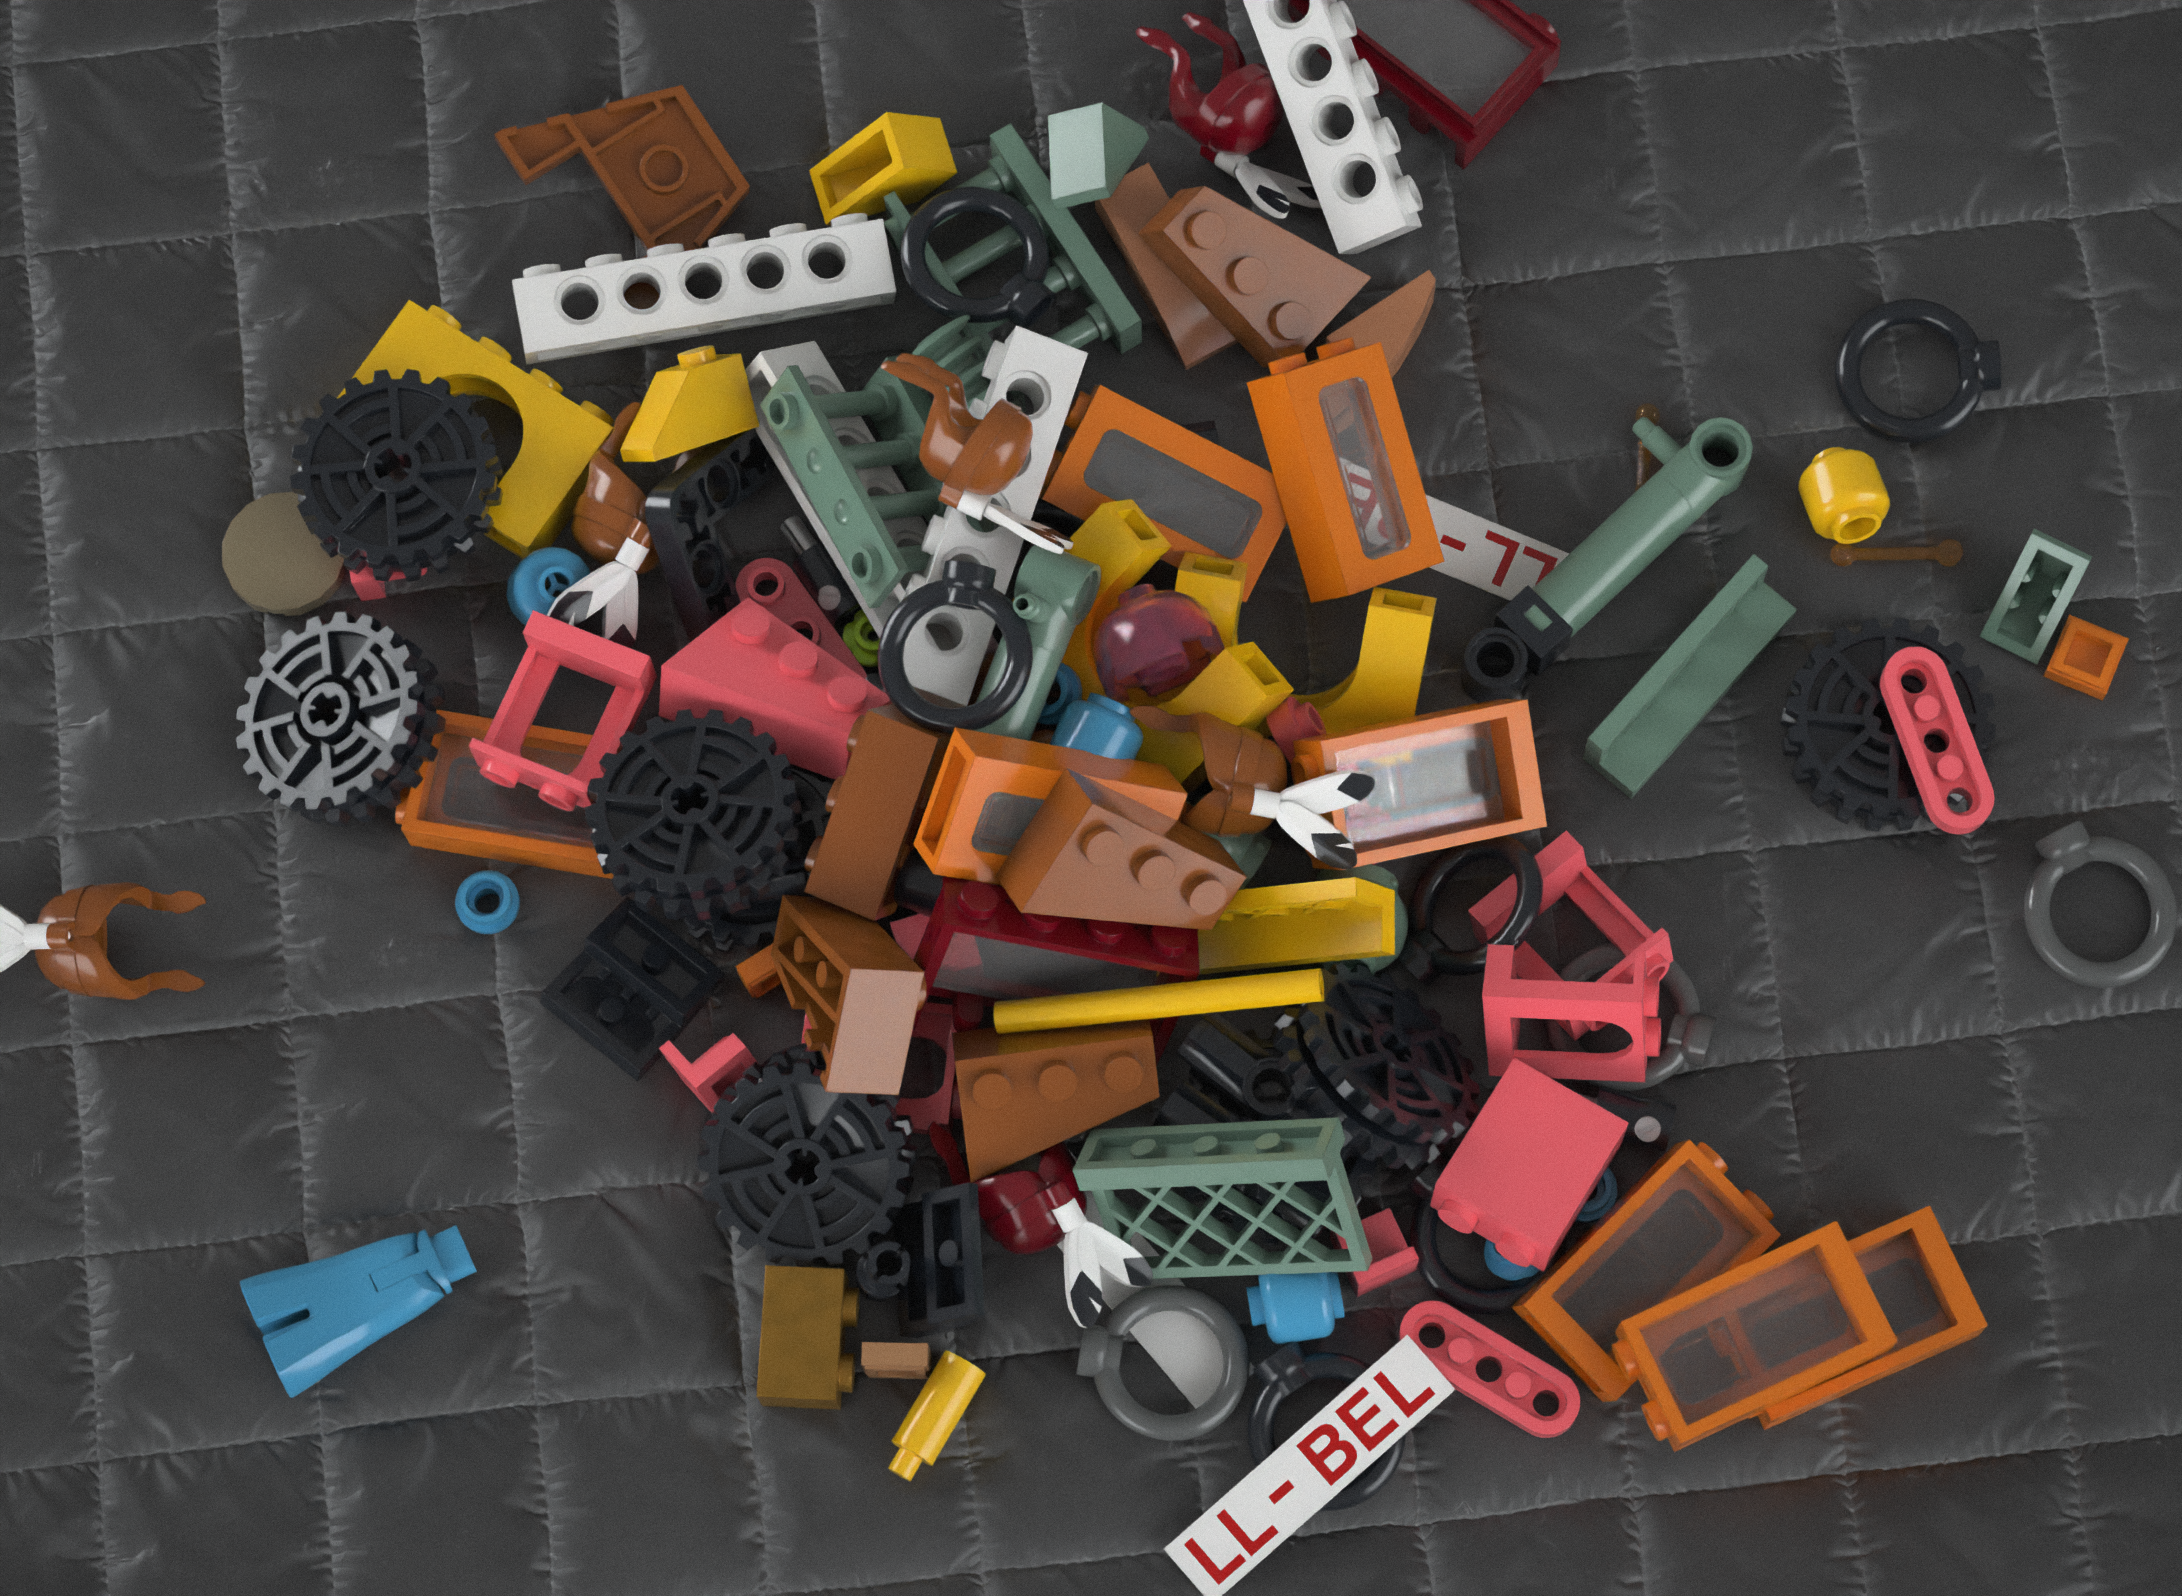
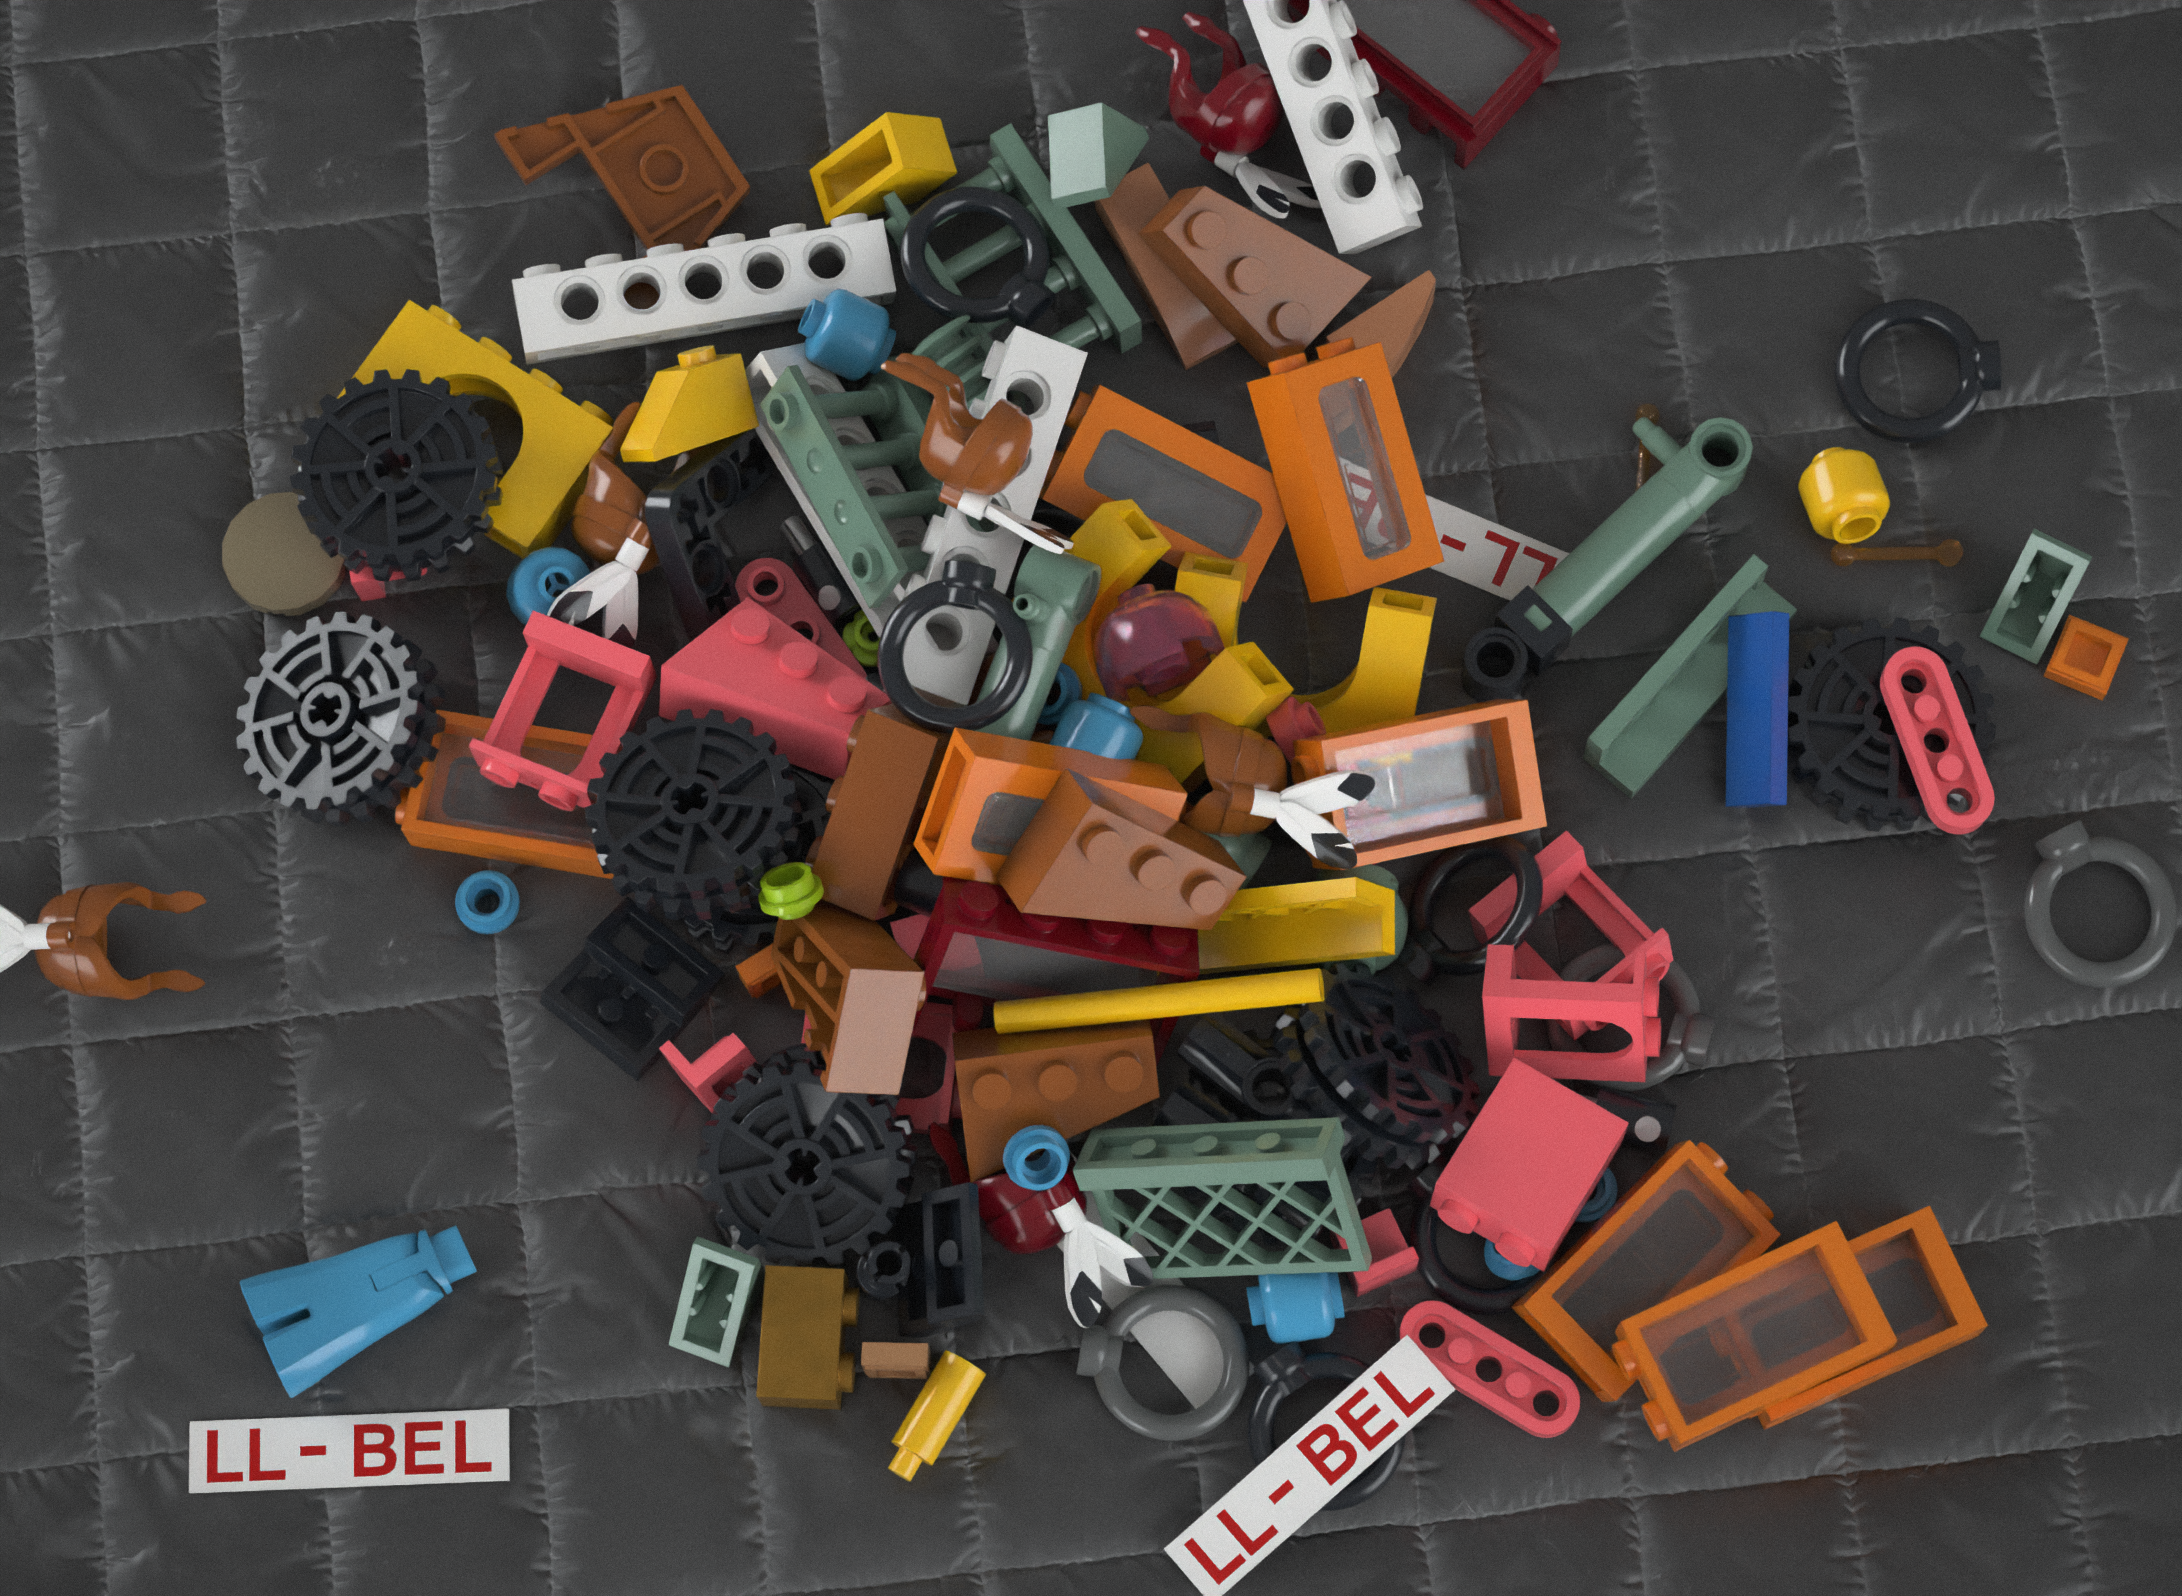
(349, 1451): none -> white sticker
(716, 1301): none -> sand green slope
(790, 891): none -> lime plate
(847, 334): none -> dark azure head
(1046, 1170): none -> dark azure plate
(1757, 710): none -> blue tile

